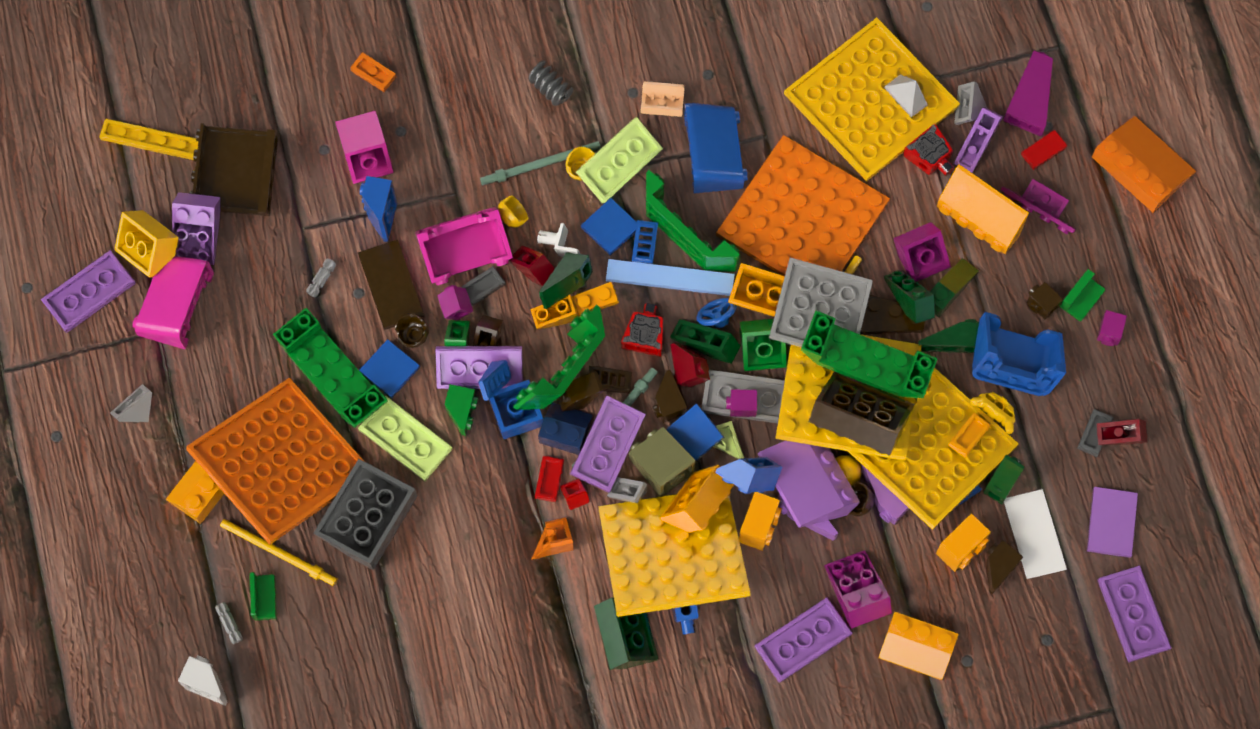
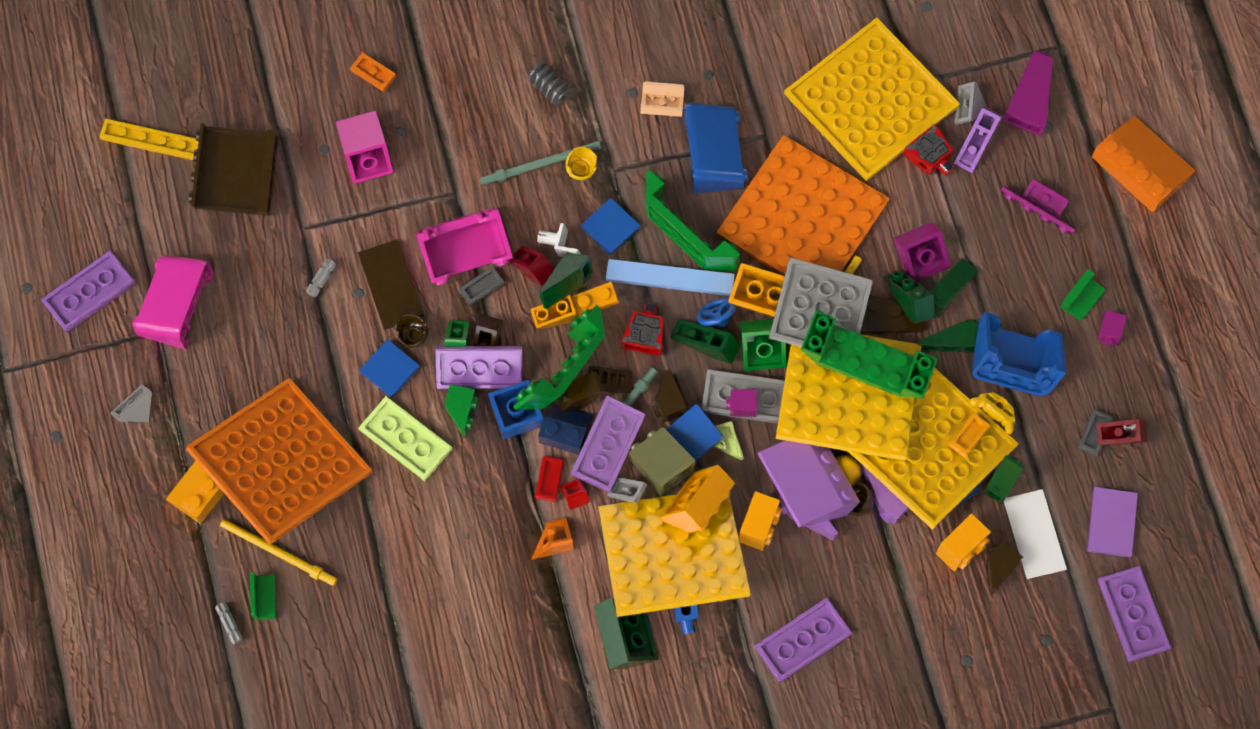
(145, 242): yellow slope -> none
(197, 225): medium lavender slope -> none
(202, 679): white slope -> none
(329, 369): green slope -> none
(366, 514): dark grey slope -> none
(379, 204): blue slope -> none
(455, 302): magenta brick -> none
(494, 378): blue slope -> none
(512, 212): yellow hair -> none
(619, 160): yellowish green tile -> none
(644, 259): blue slope -> none
(689, 366): dark red slope -> none
(751, 474): blue slope -> none
(858, 589): magenta slope -> none
(861, 413): dark brown slope -> none
(907, 94): slope -> none
(918, 645): light orange slope -> none
(982, 210): light orange slope -> none
(1043, 149): red tile -> none
(1043, 300): dark brown brick -> none

